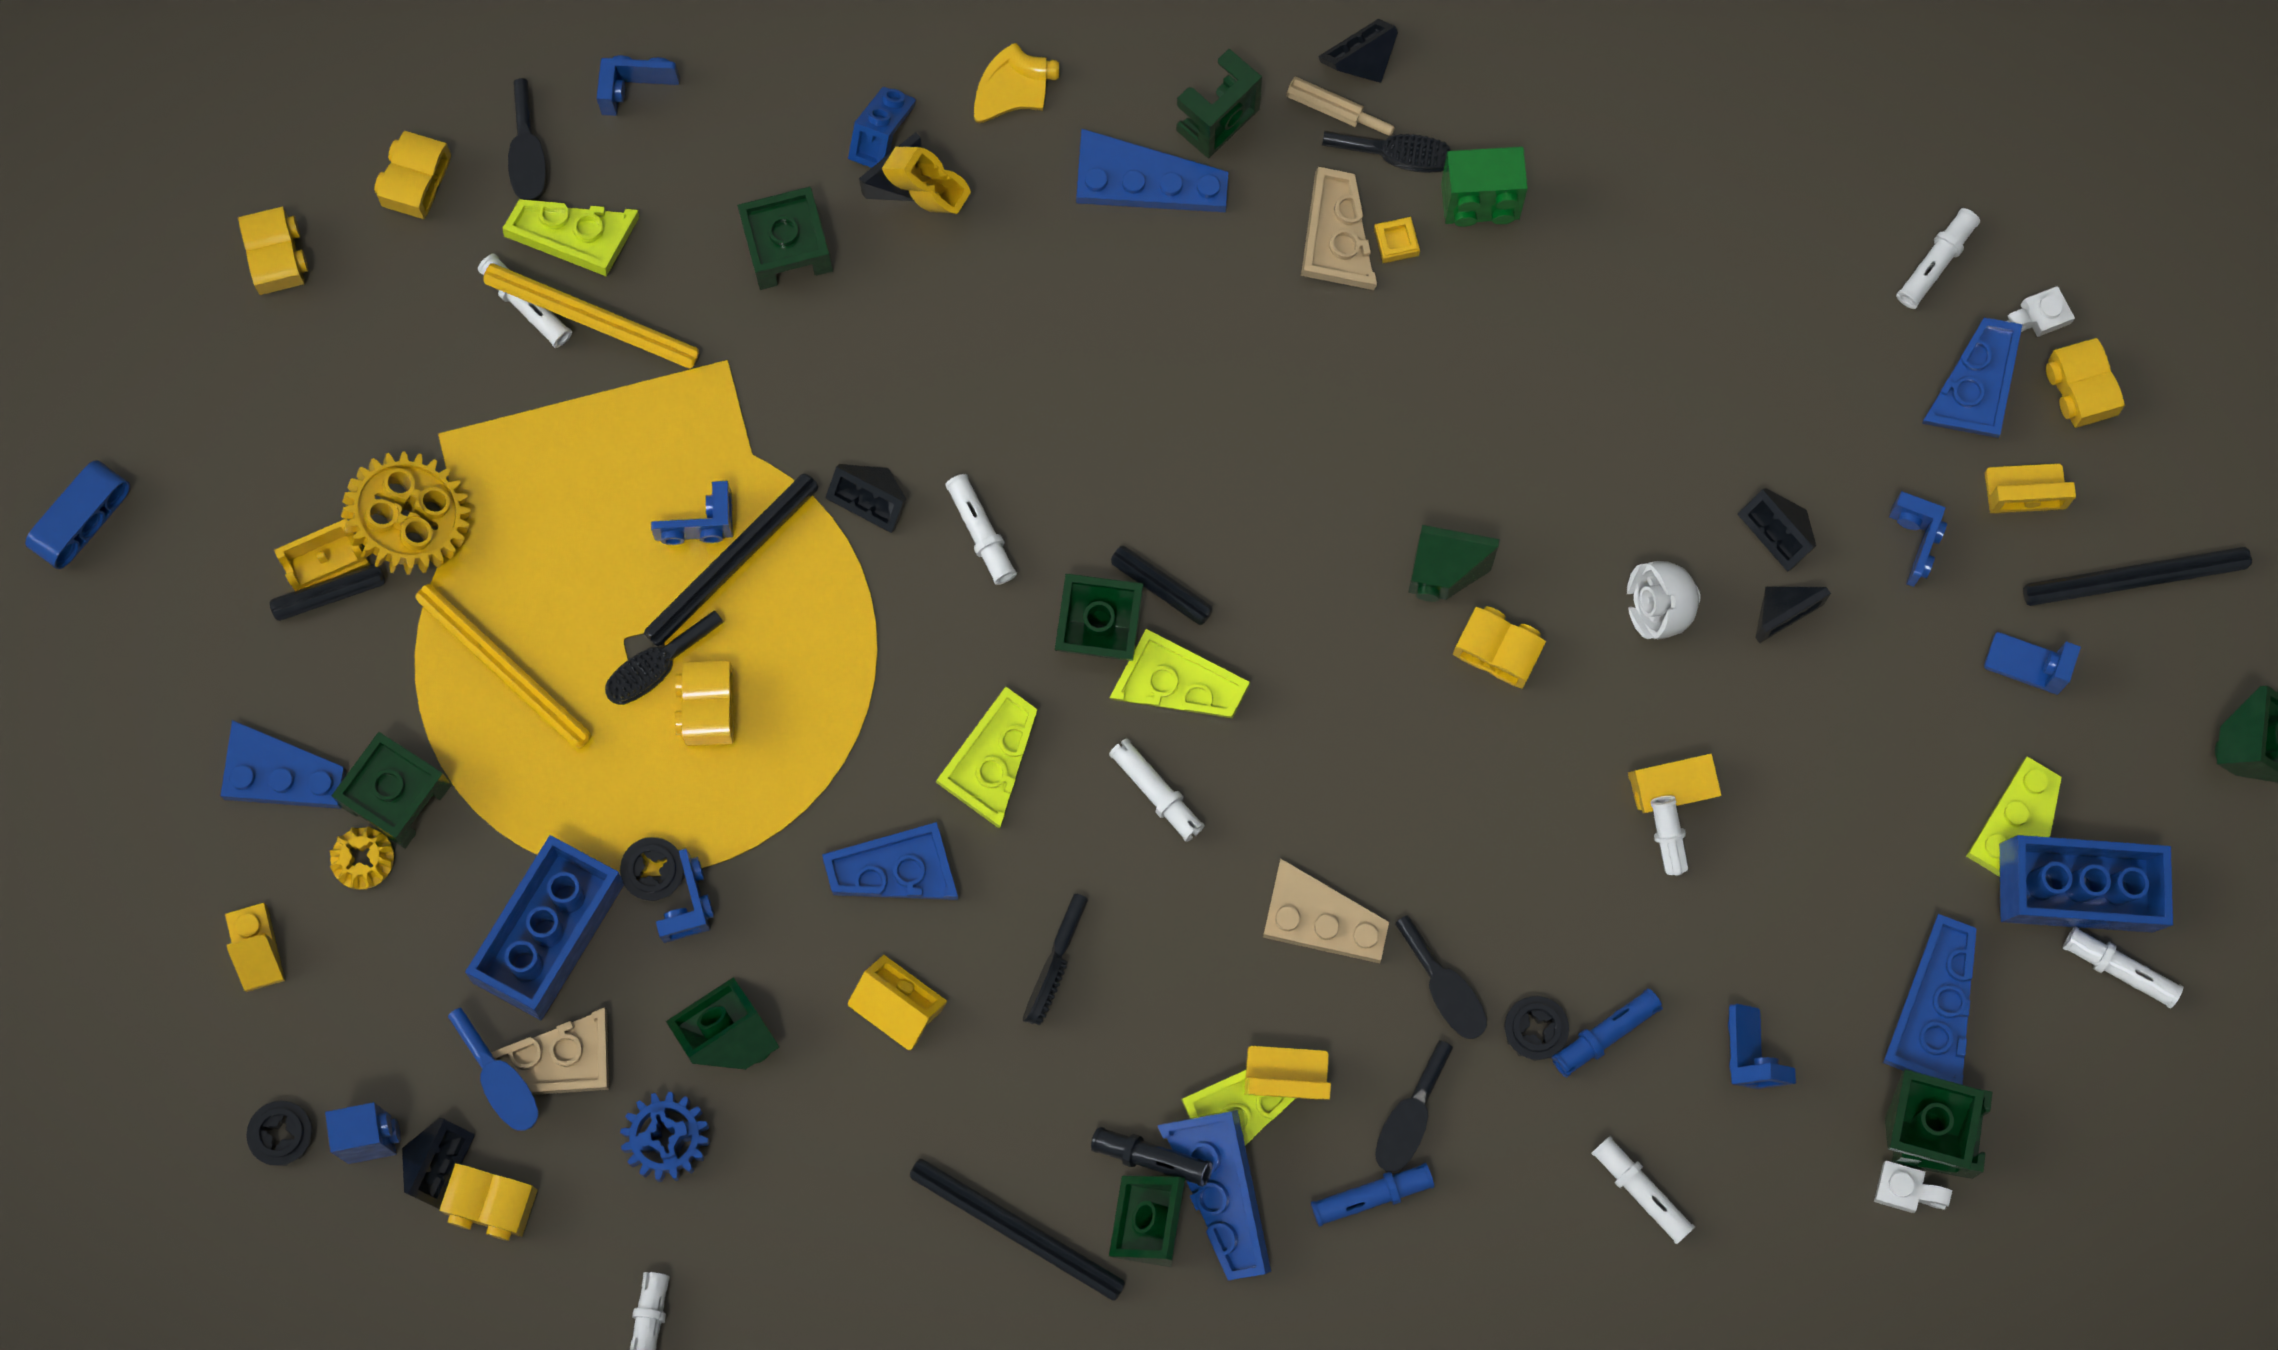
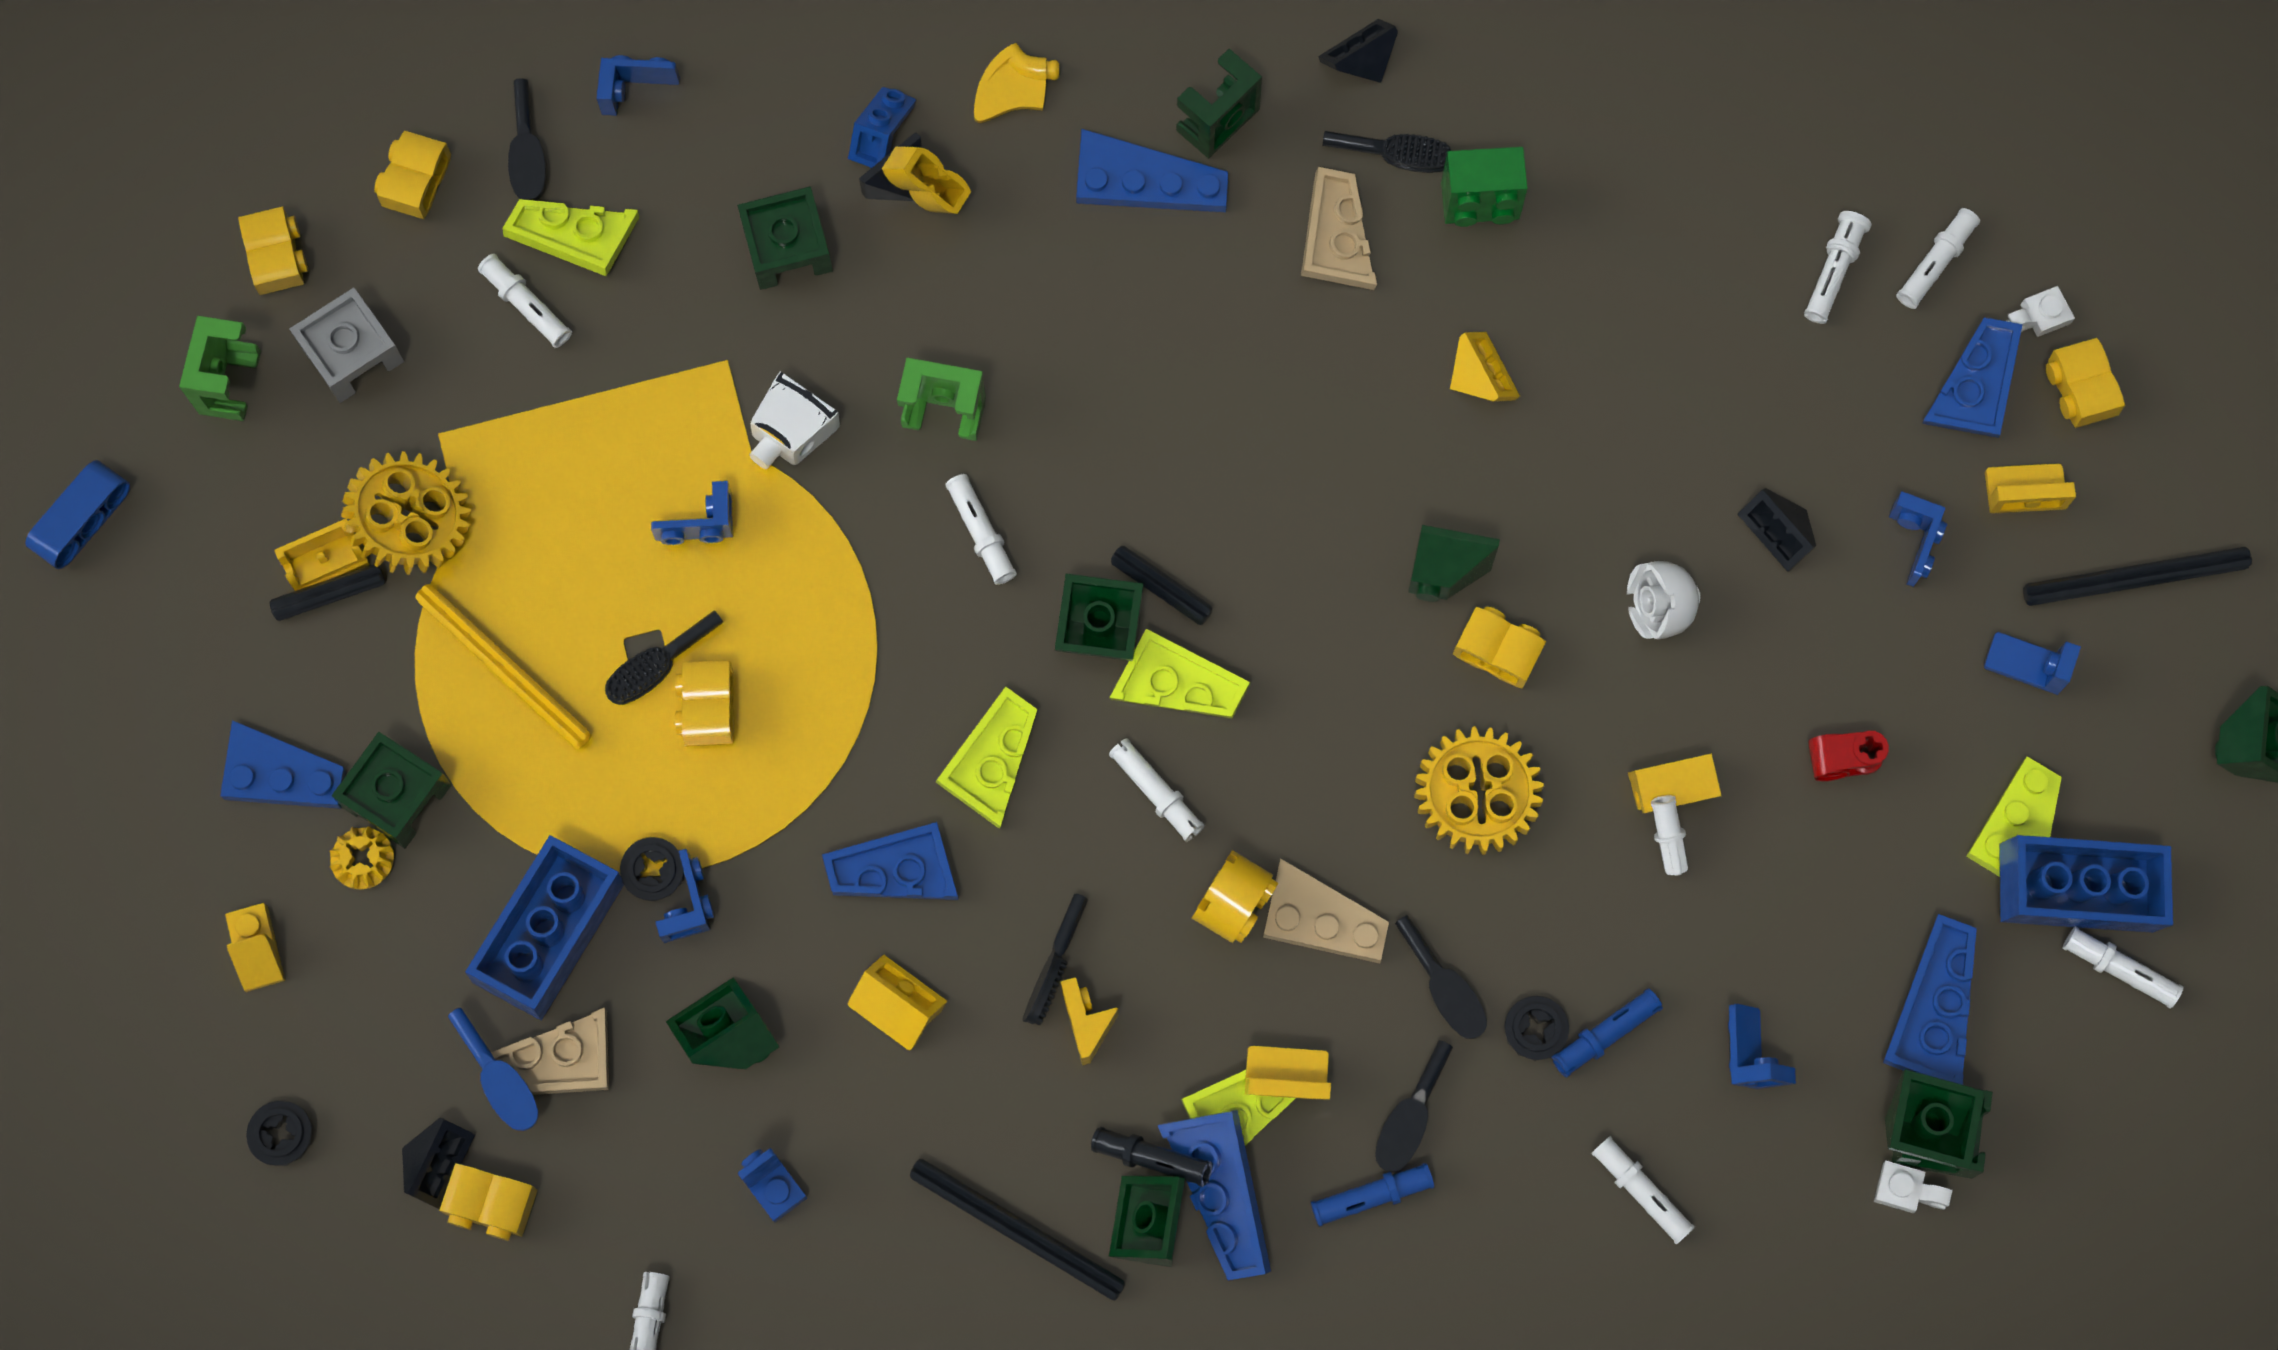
(203, 376): none -> bright green panel
(345, 342): none -> light grey panel
(362, 1133): blue brick -> none
(591, 315): yellow axle -> none
(647, 1140): blue gear -> none
(730, 560): black axle -> none
(771, 1183): none -> blue bracket
(790, 423): none -> white torso
(868, 493): black slope -> none
(945, 386): none -> bright green panel
(1087, 1029): none -> yellow slope
(1233, 896): none -> yellow brick
(1334, 105): tan axle -> none
(1396, 240): yellow tile -> none
(1480, 369): none -> yellow slope
(1514, 789): none -> yellow gear
(1786, 606): black slope -> none
(1841, 252): none -> white pin
(1841, 756): none -> red piece

